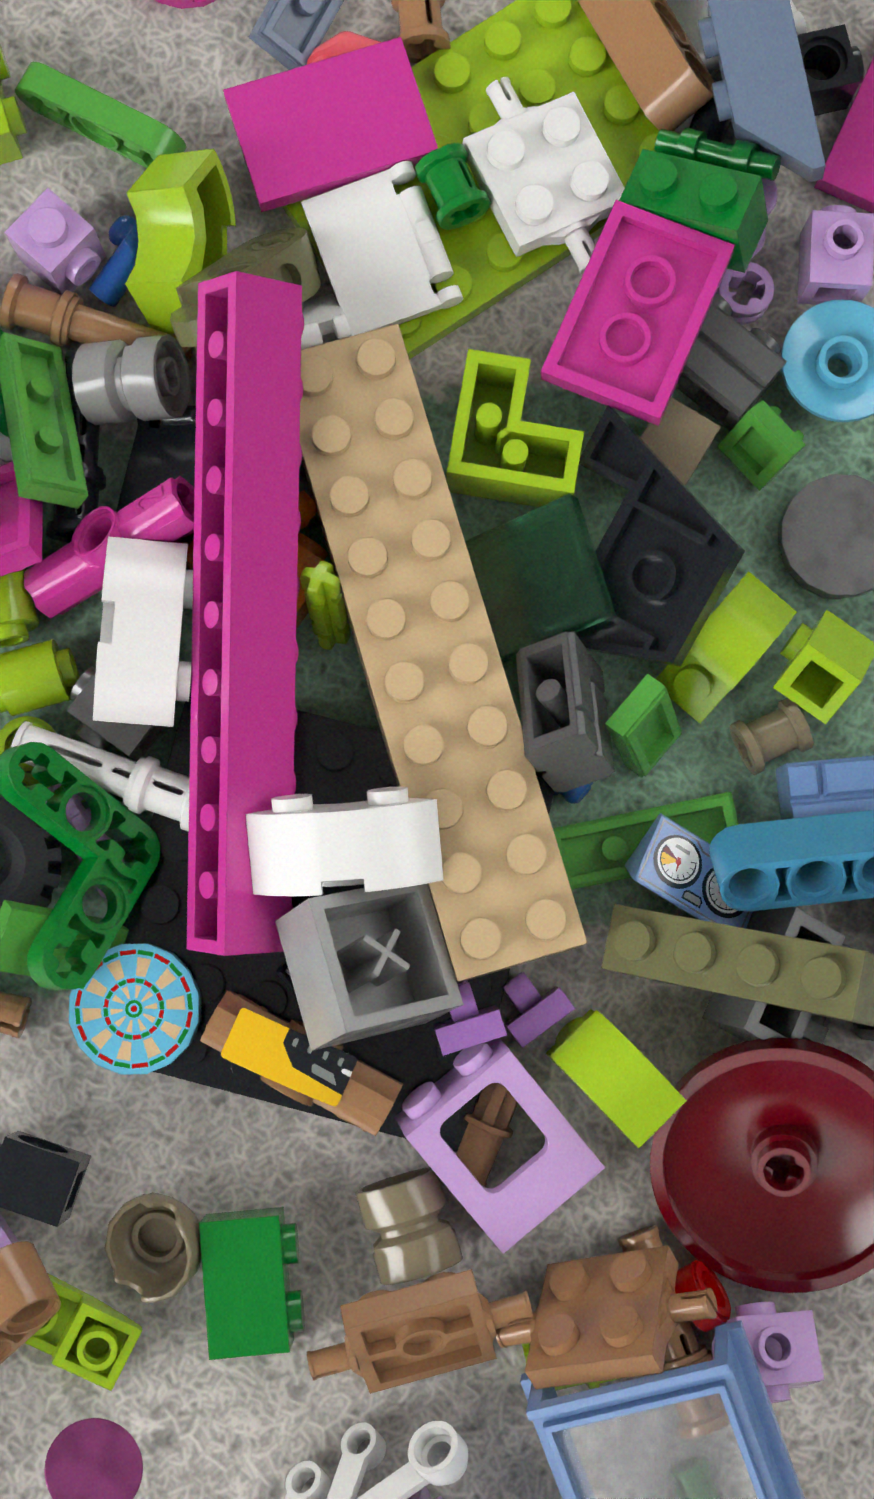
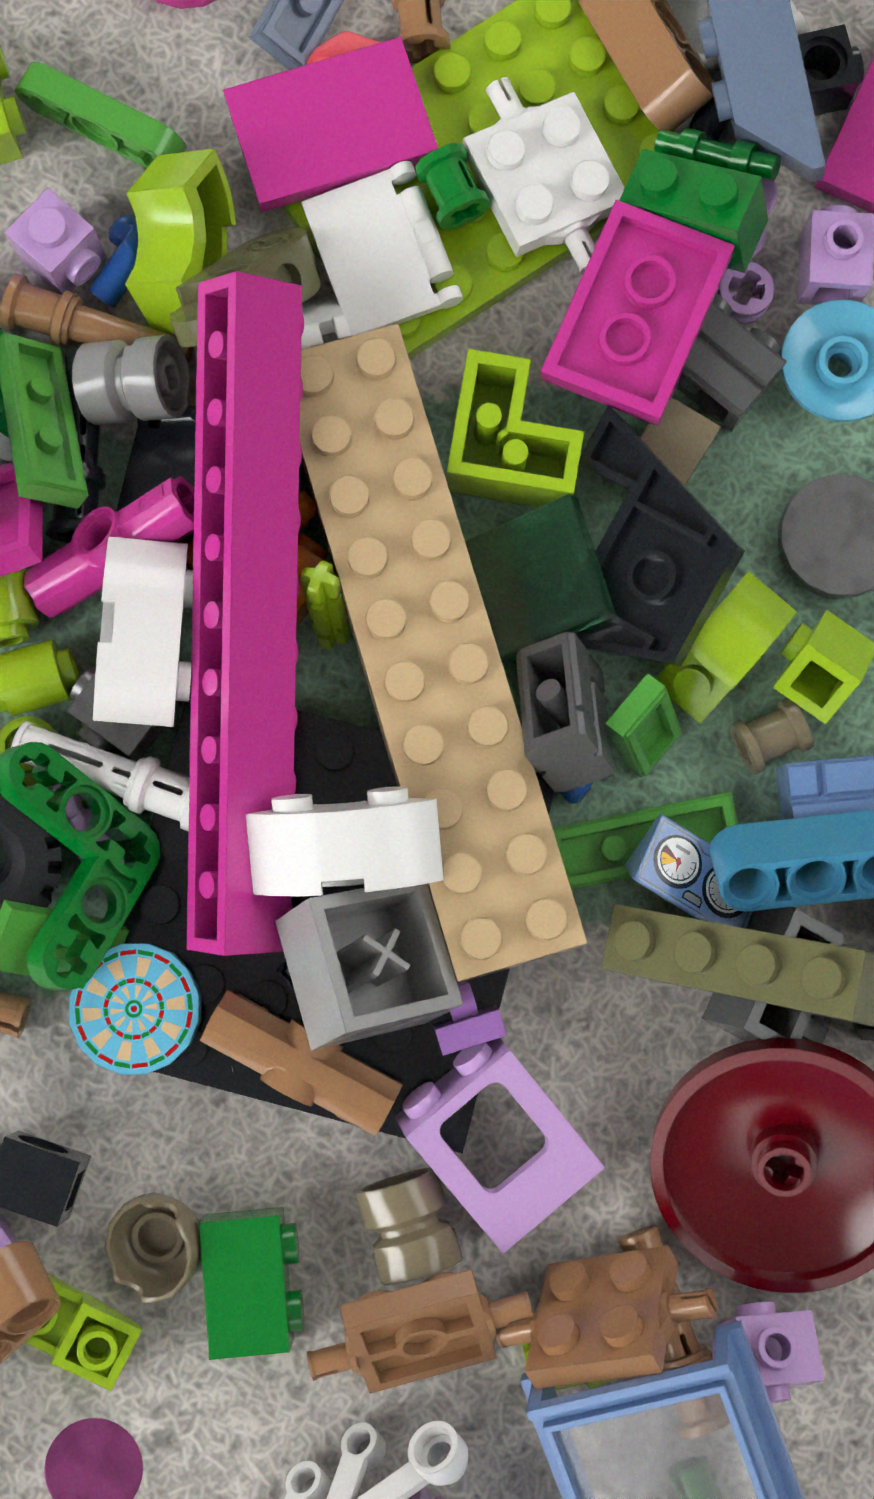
(287, 1057): yellow sticker -> none
(487, 1130): medium nougat axle -> none
(536, 1012): medium lavender tile -> none
(615, 1076): lime brick -> none
(698, 1277): red tile -> none
(761, 444): bright green tile -> none

